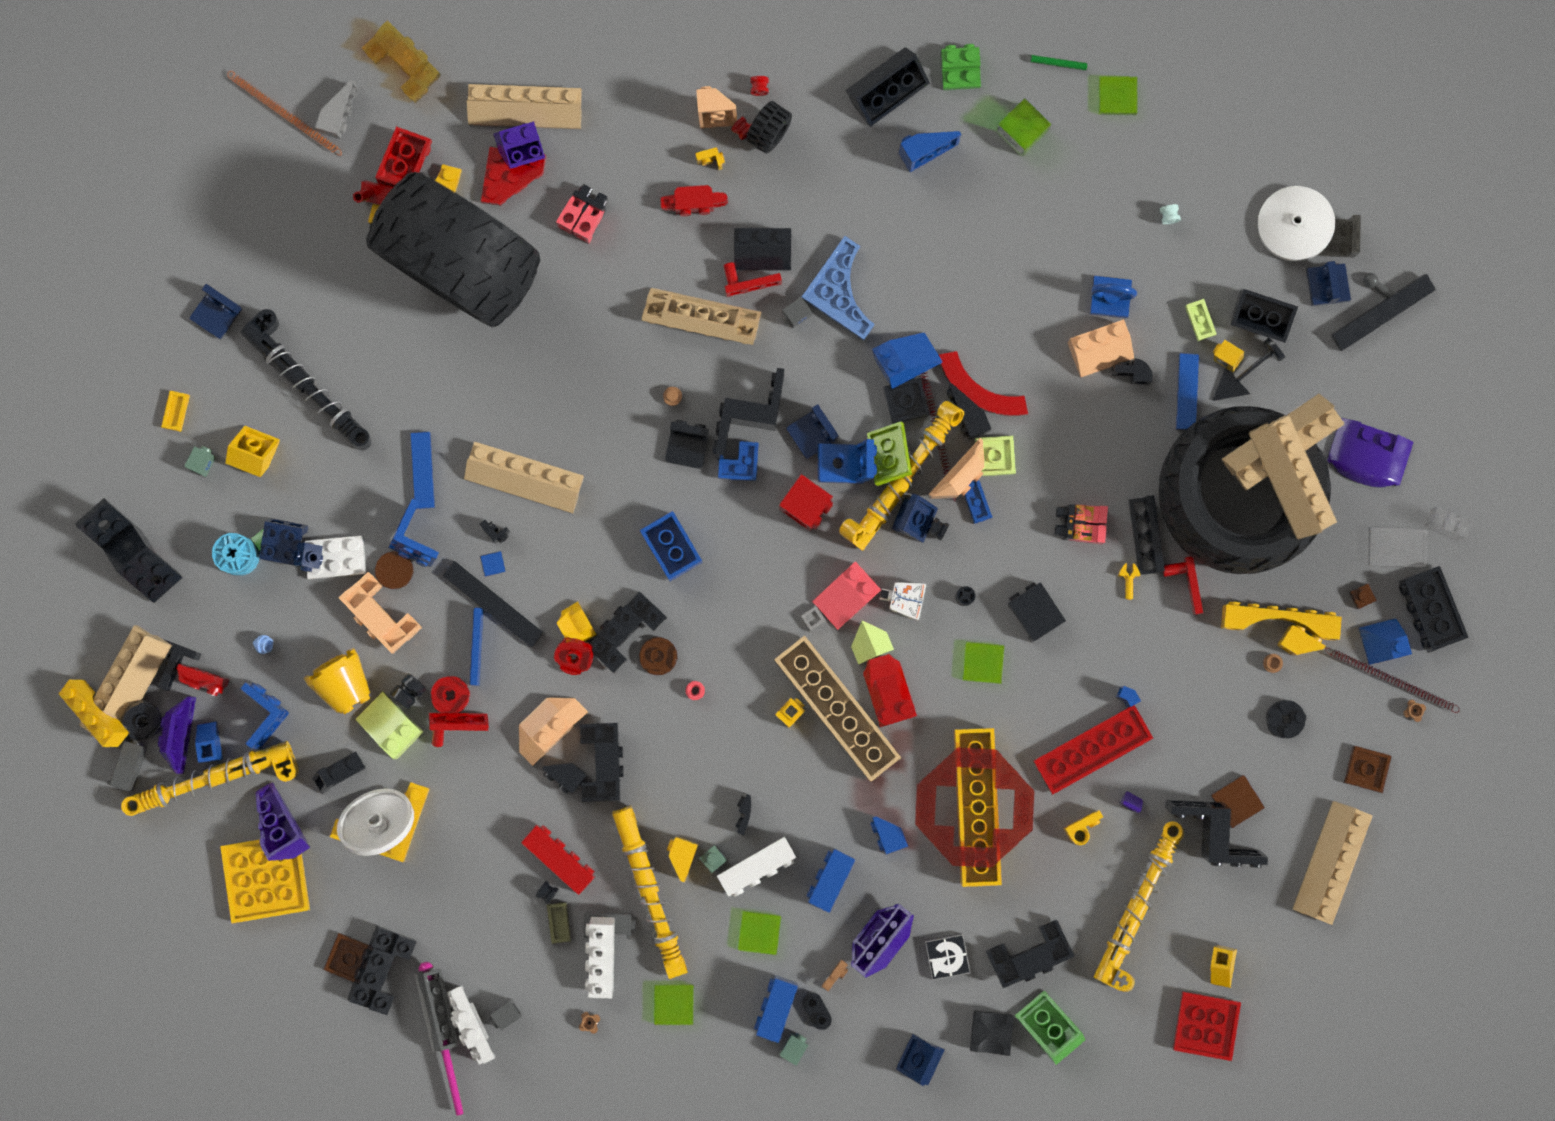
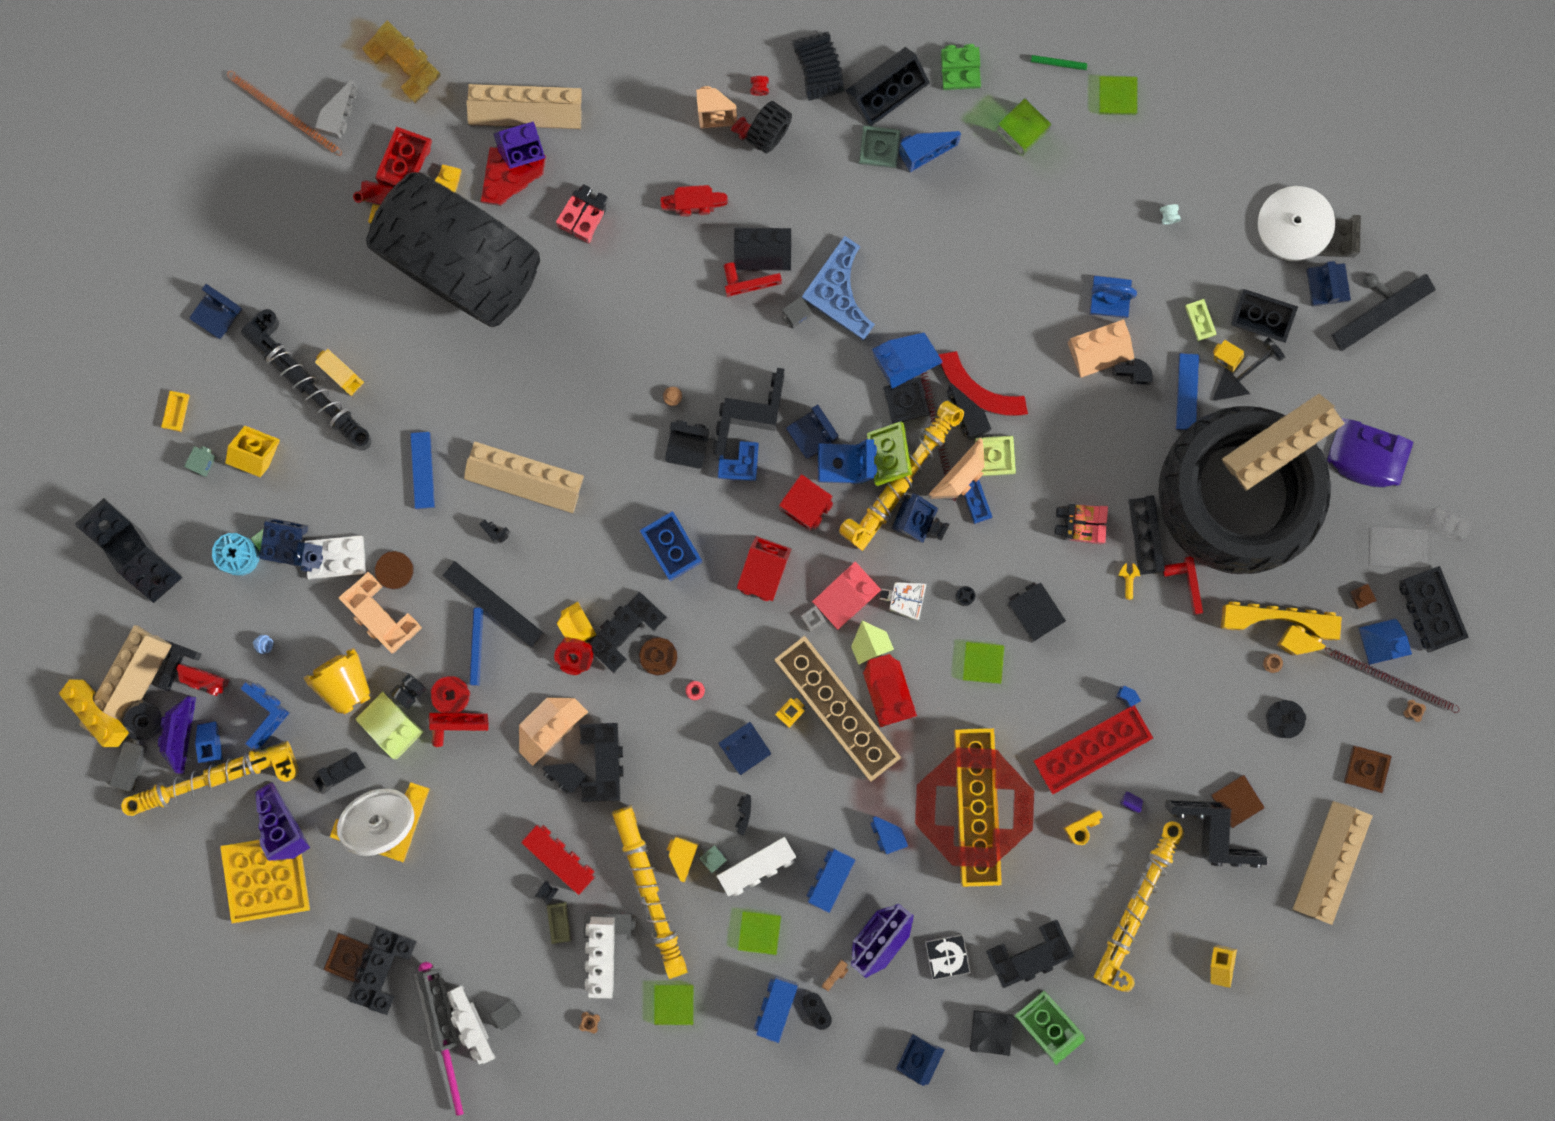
(338, 371): none -> yellow slope
(407, 547): blue bracket -> none
(493, 563): blue sticker -> none
(701, 316): tan slope -> none
(708, 156): yellow bracket -> none
(745, 748): none -> dark blue bracket
(763, 569): none -> red slope
(794, 1048): sand green brick -> none
(819, 65): none -> black piece
(879, 147): none -> sand green tile
(1206, 1026): red plate -> none
(1292, 477): tan slope -> none

